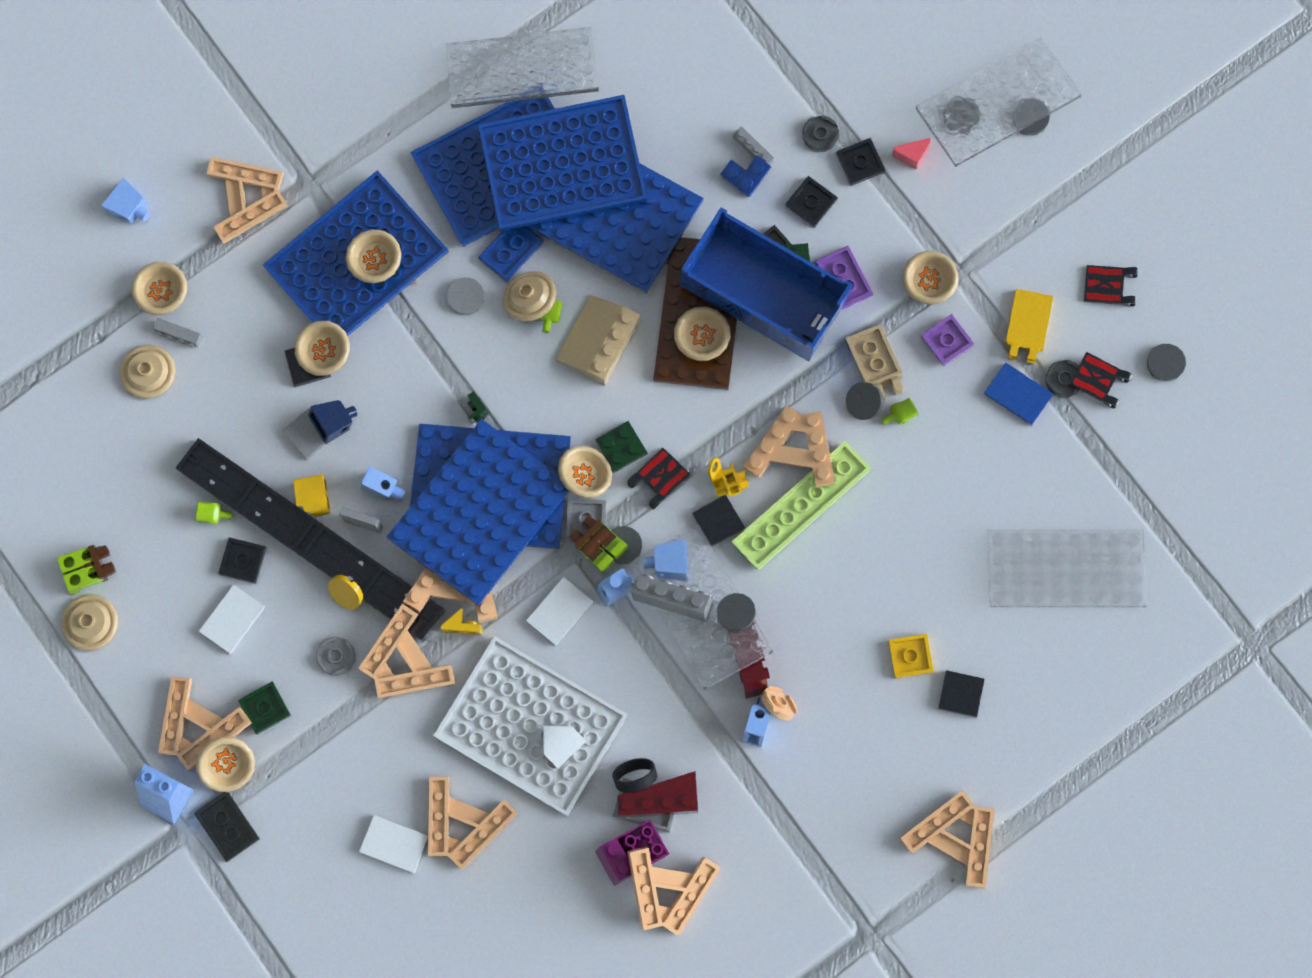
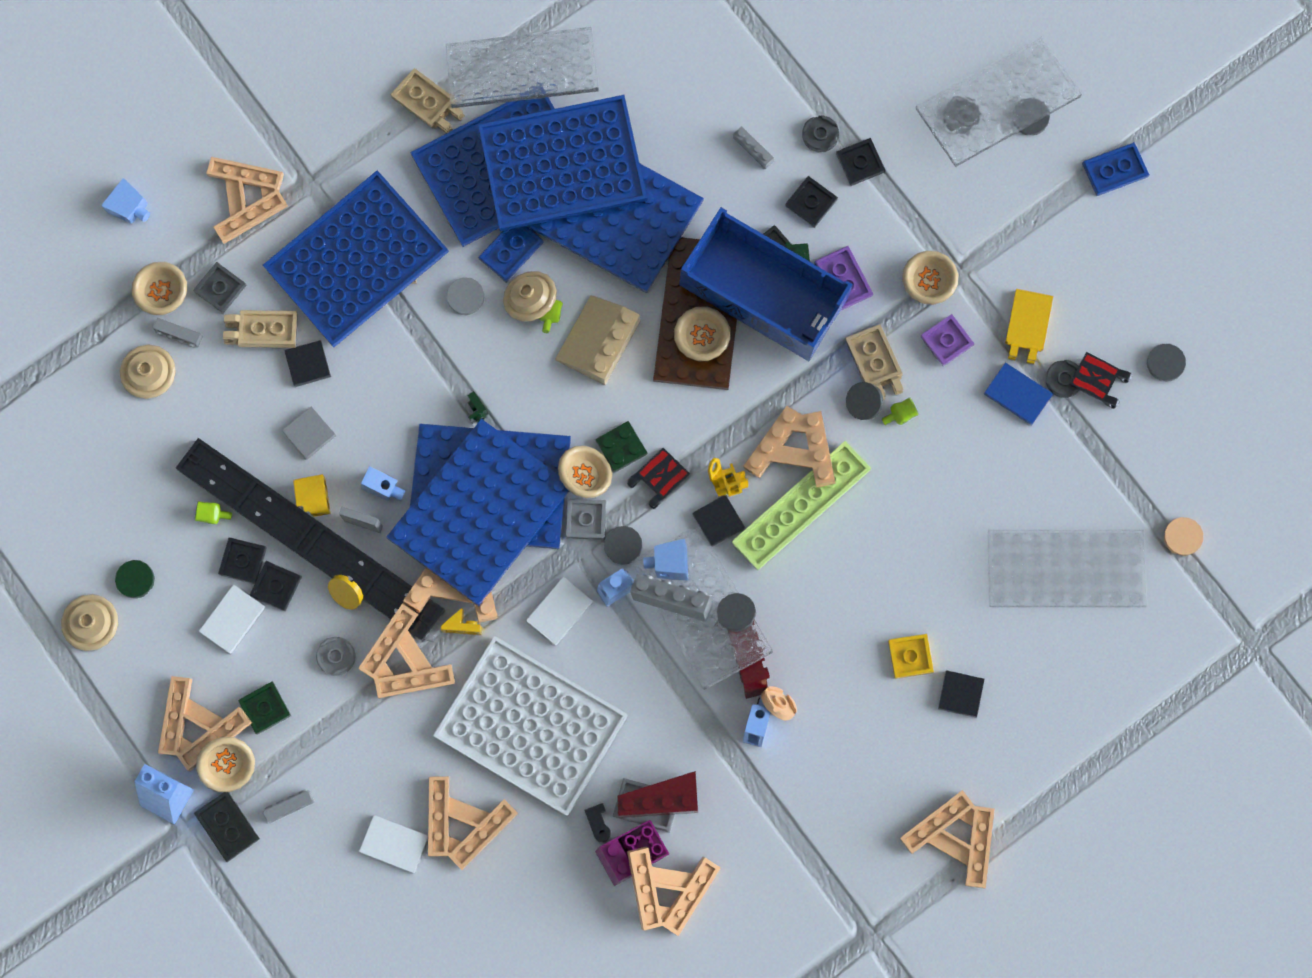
(85, 568): lime hips -> none
(134, 579): none -> dark green tile
(219, 287): none -> dark grey tile
(261, 329): none -> tan tile
(275, 586): none -> black tile
(289, 806): none -> light grey piece
(322, 348): tan piece -> none
(331, 419): dark blue torso -> none
(373, 256): tan piece -> none
(426, 101): none -> tan tile
(560, 743): white slope -> none
(595, 538): hips -> none
(600, 830): none -> black leg
(639, 784): black tyre -> none
(747, 179): blue plate -> none
(912, 152): coral slope -> none
(1106, 285): flag -> none
(1115, 169): none -> blue tile
(1183, 536): none -> light nougat tile

